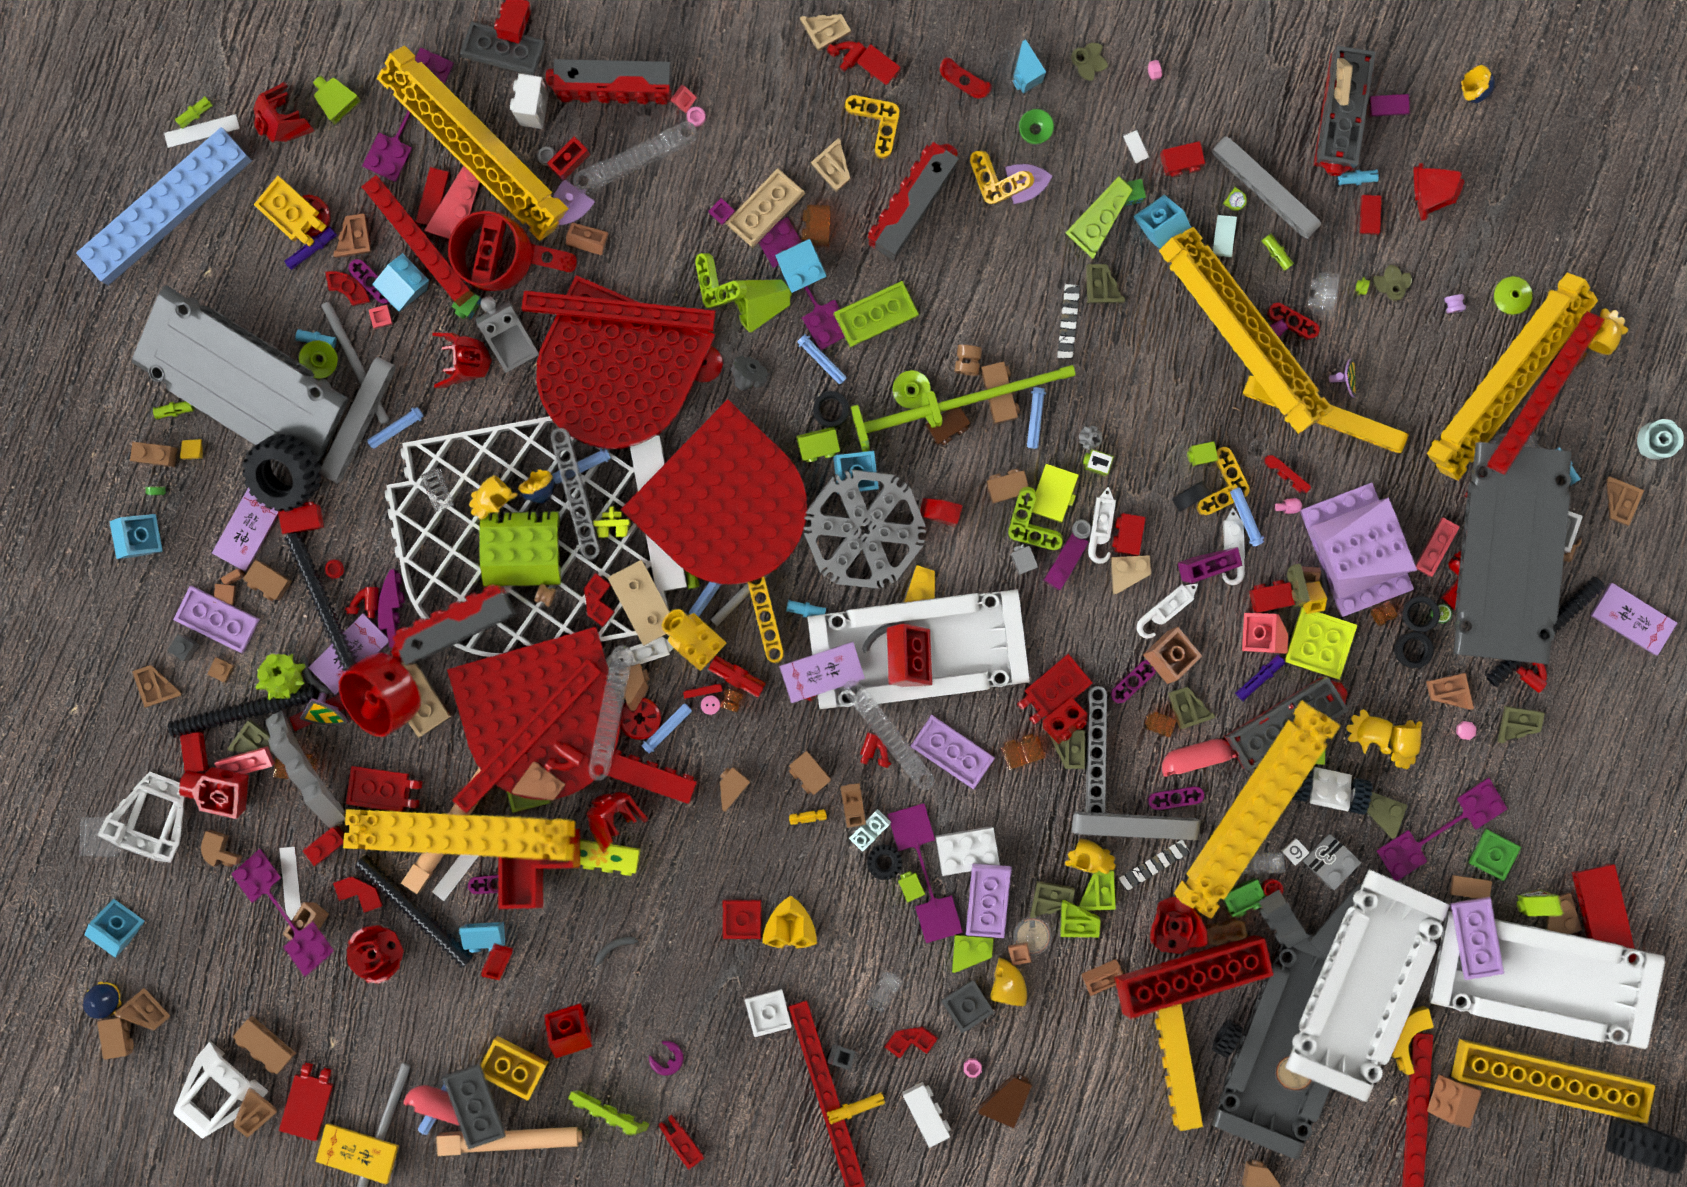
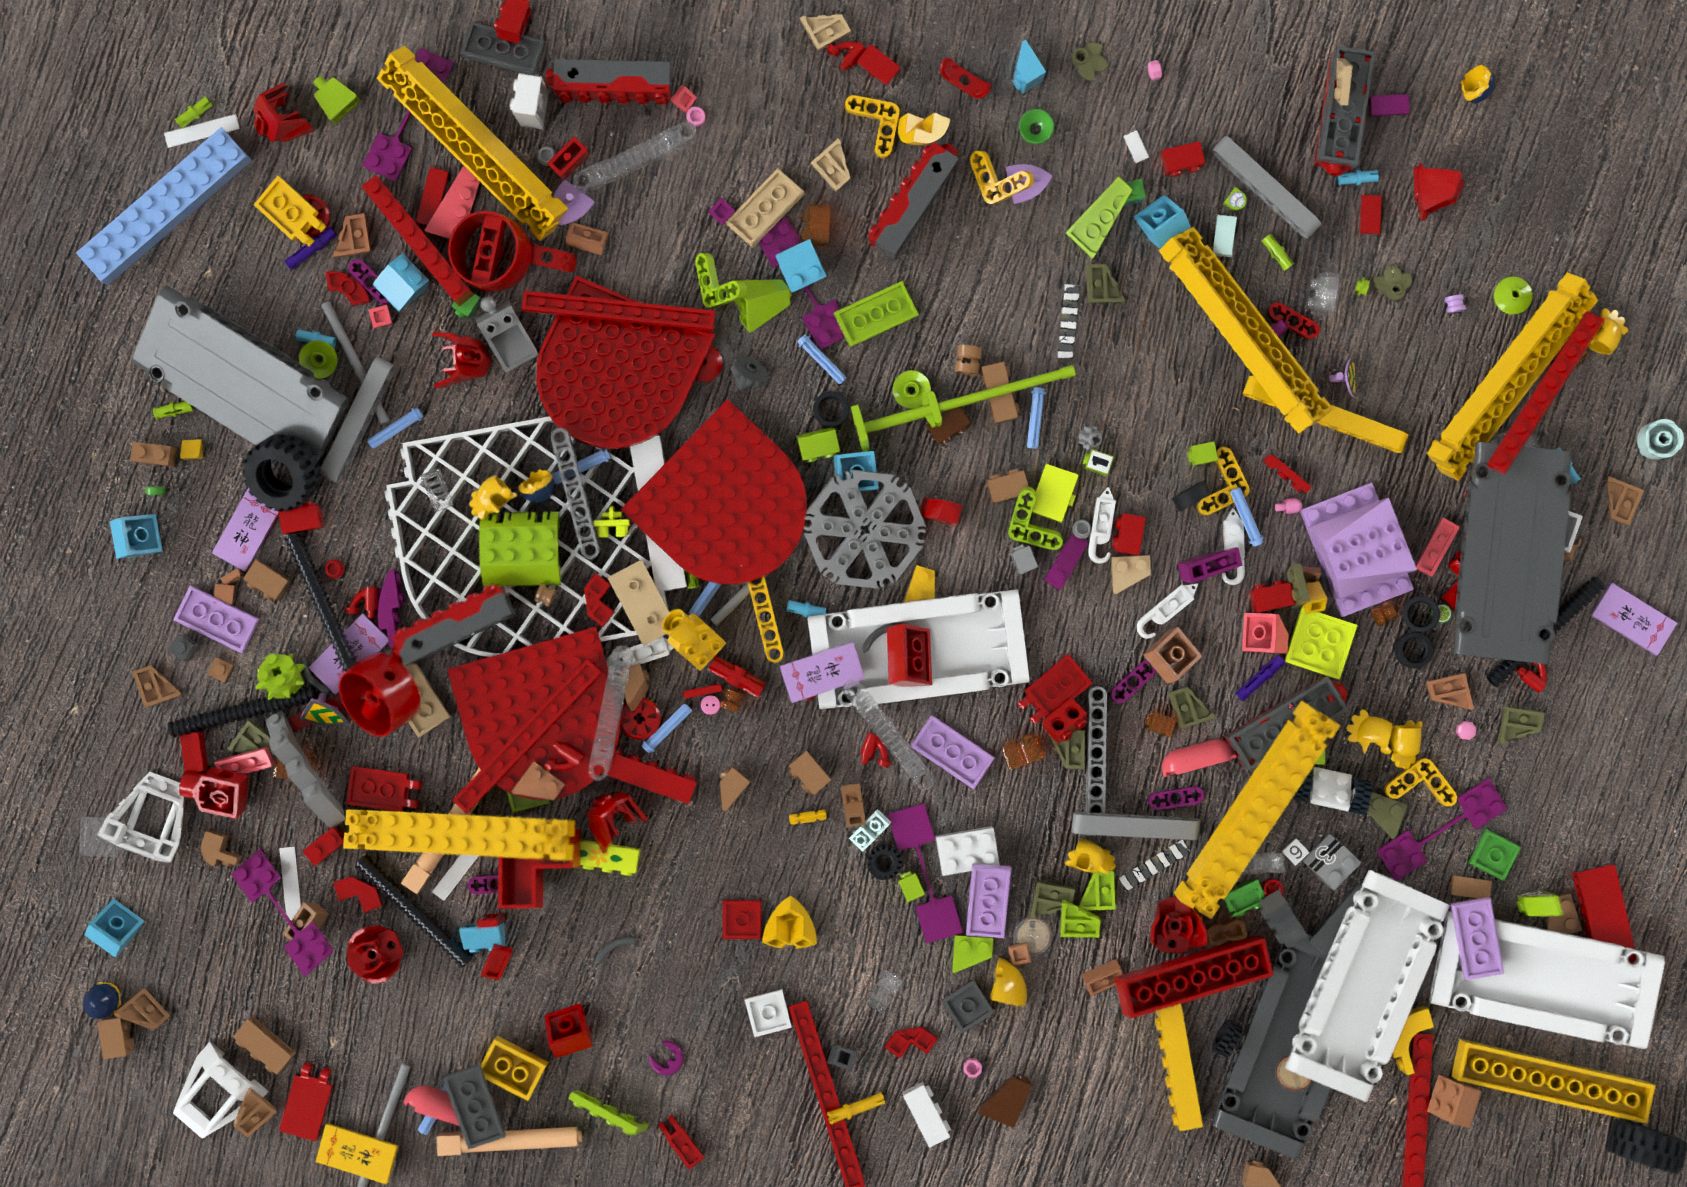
(491, 920): none -> red tile
(922, 131): none -> yellow brick
(1419, 775): none -> yellow beam

